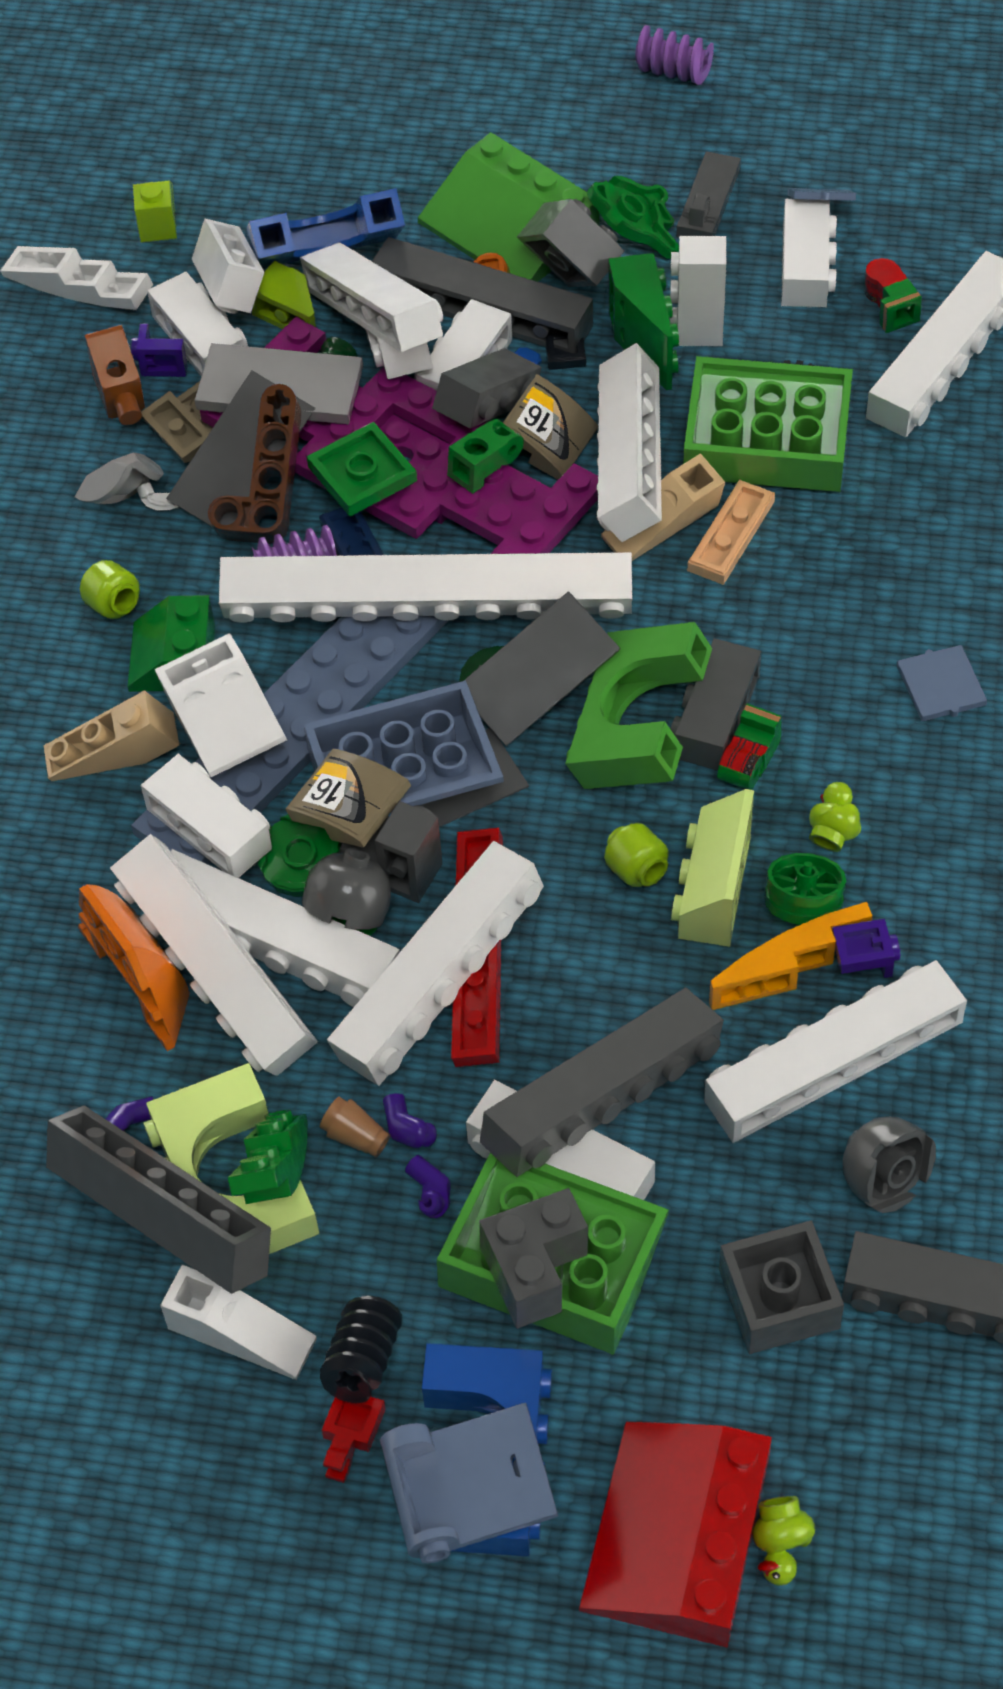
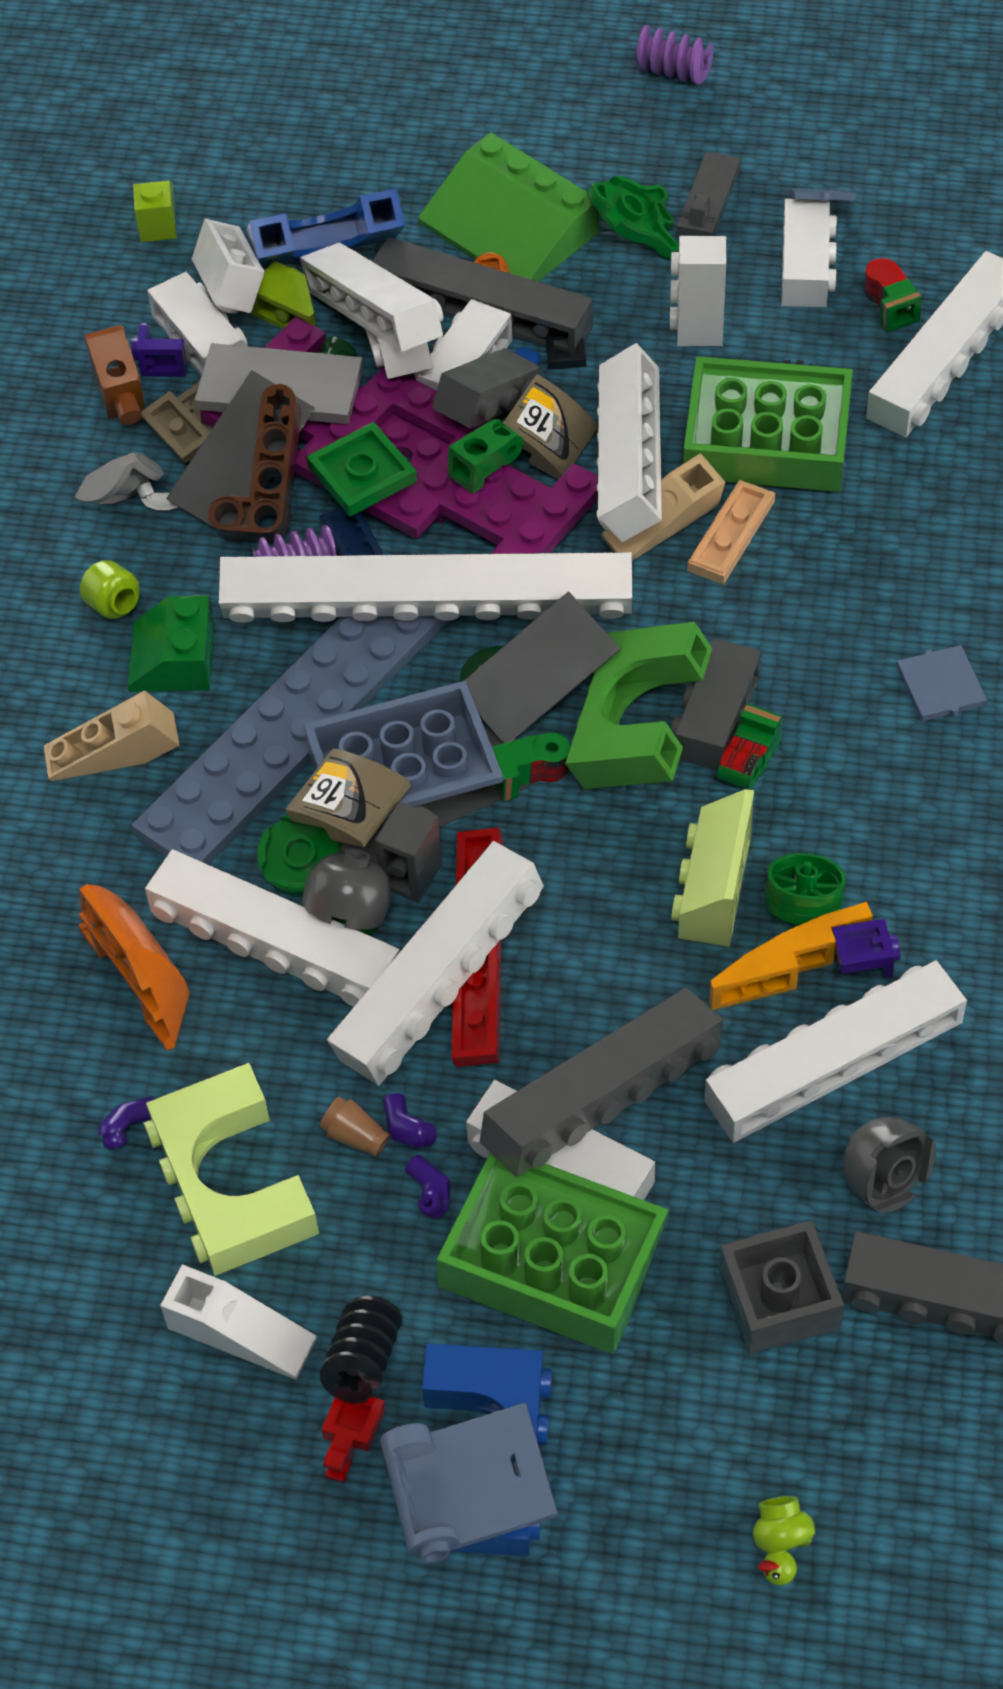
(68, 276): white slope -> none
(159, 1199): dark grey brick -> none
(207, 816): white brick -> none
(213, 956): white brick -> none
(220, 705): white slope -> none
(273, 1158): green slope -> none
(525, 1248): dark grey brick -> none
(531, 761): none -> green leg
(571, 242): dark grey brick -> none
(636, 855): lime head -> none
(642, 312): green slope -> none
(678, 1528): red slope -> none
(835, 818): lime animal -> none

